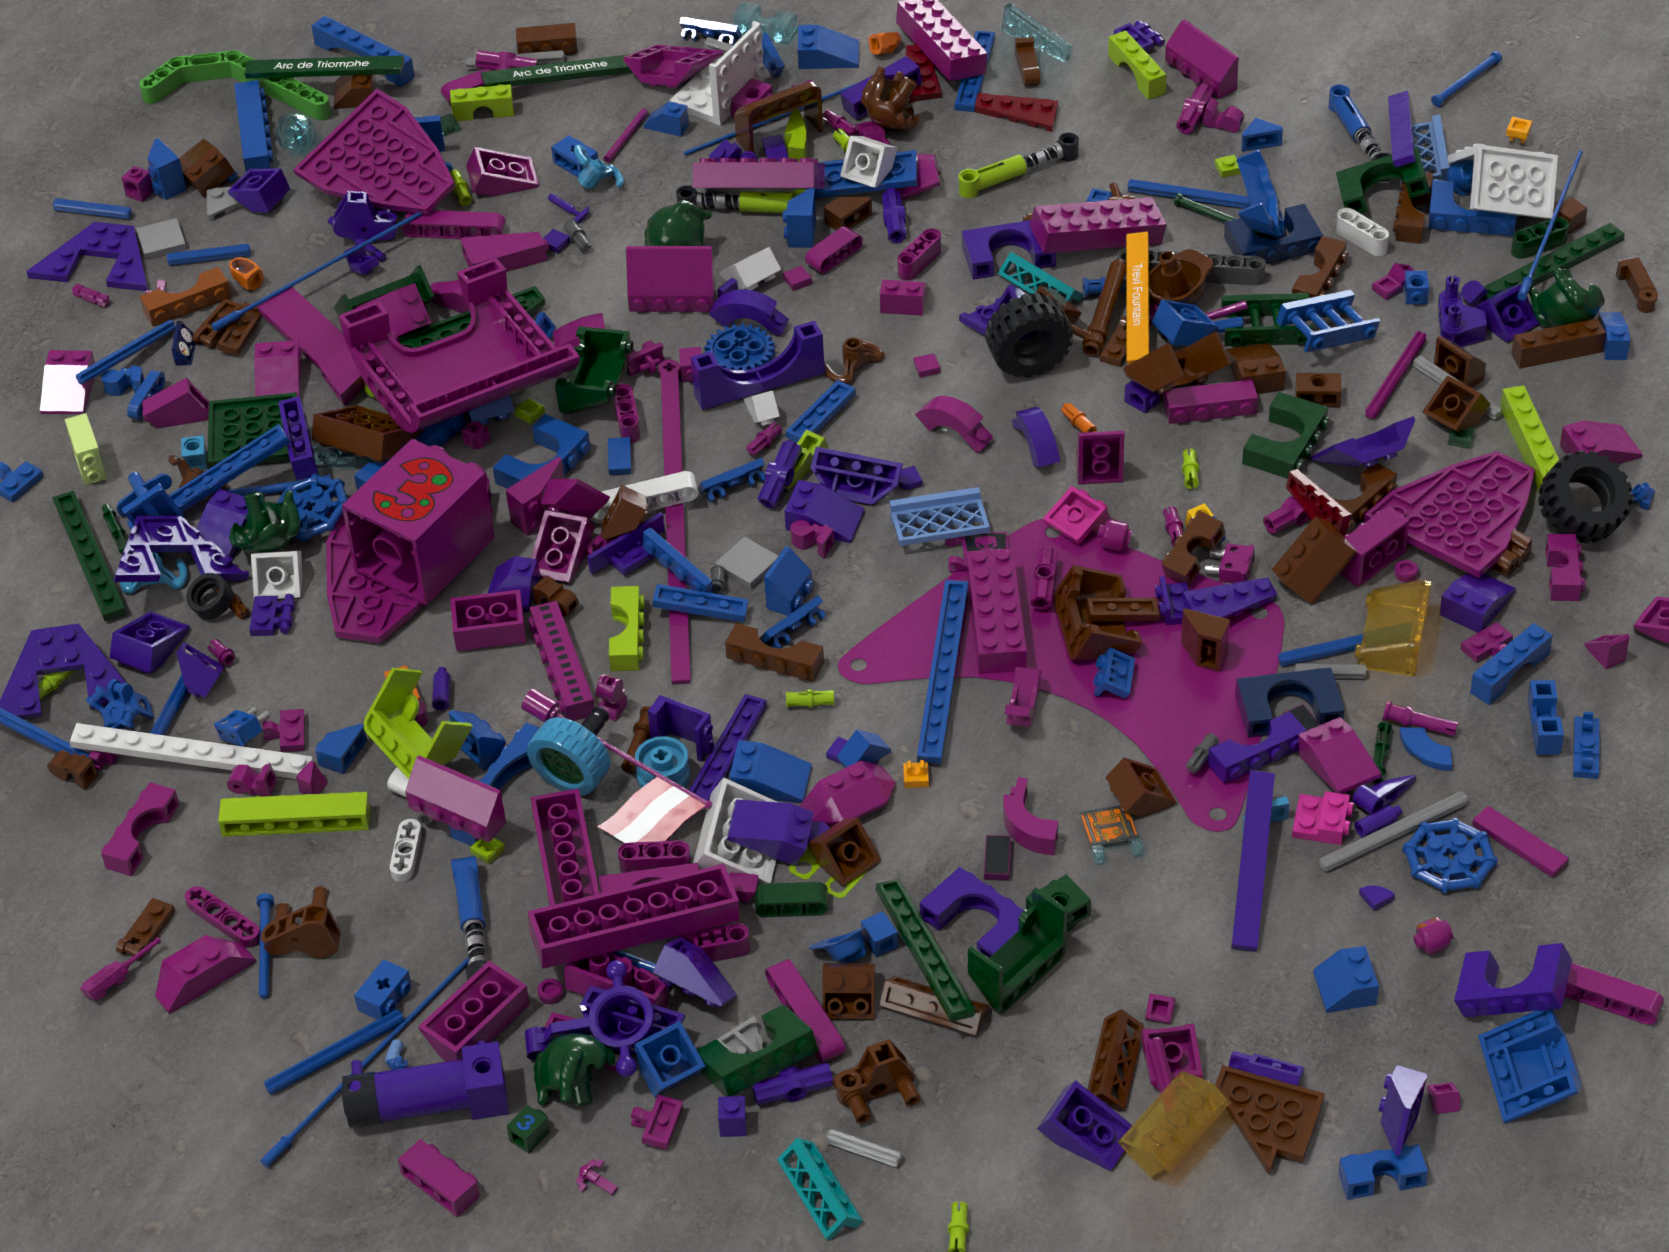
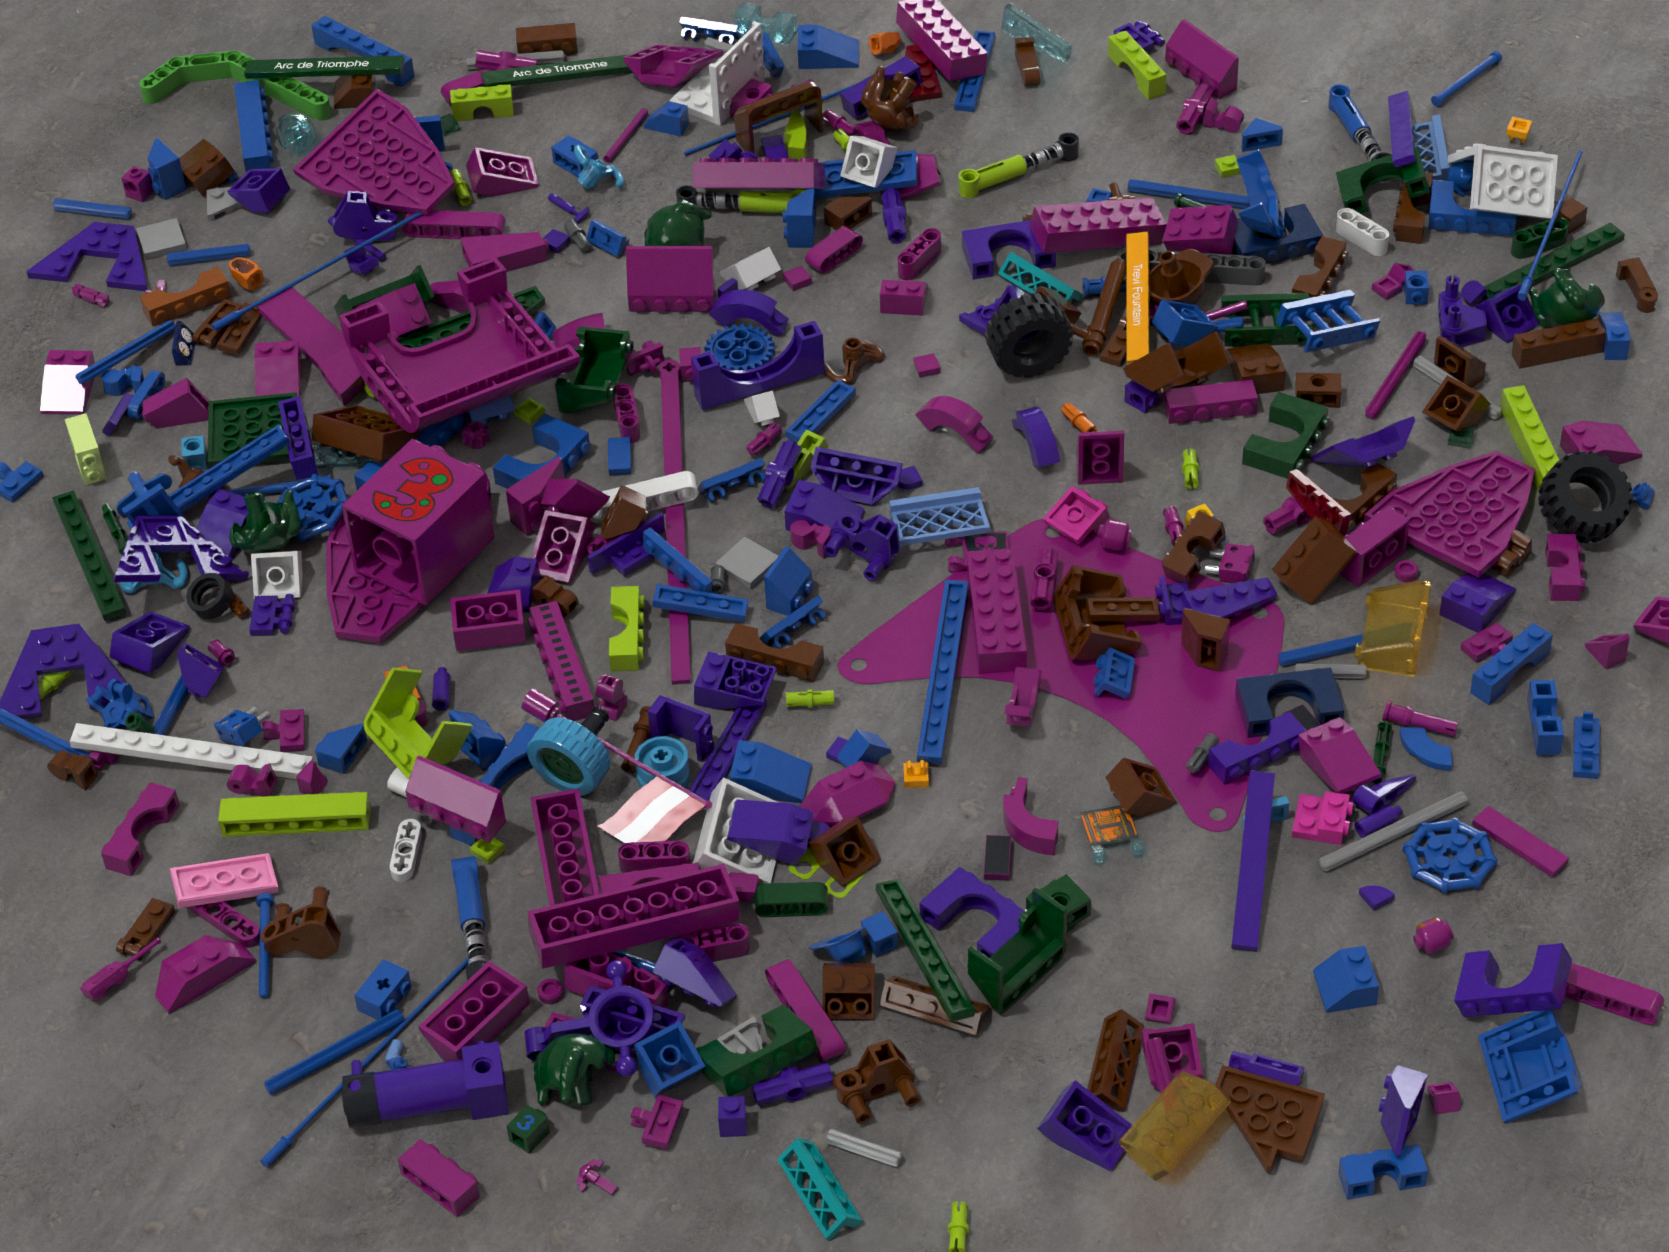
(117, 413): none -> dark purple tile
(135, 722): none -> dark green pin
(223, 880): none -> bright pink tile
(607, 238): none -> blue hinge
(731, 682): none -> dark purple slope
(876, 534): none -> dark purple piece
(1026, 109): dark red wing -> none
(1202, 229): none -> magenta brick

